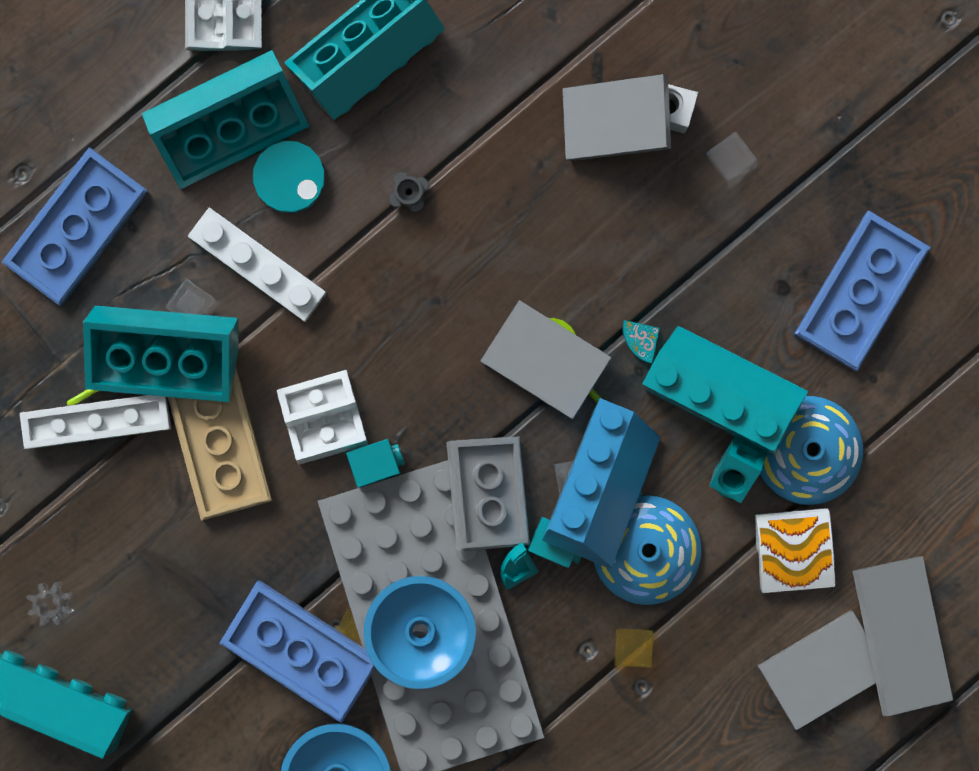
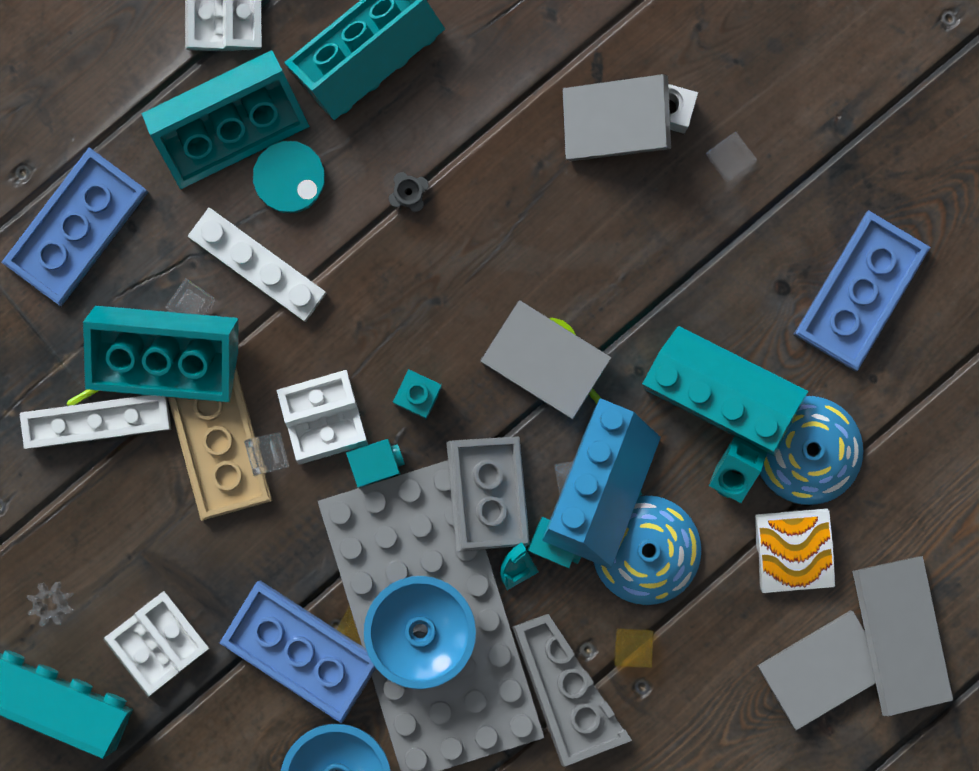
(156, 643): none -> white slope
(266, 453): none -> clear tile
(417, 394): none -> teal brick
(570, 703): none -> light grey wing
(641, 340): teal tile -> none

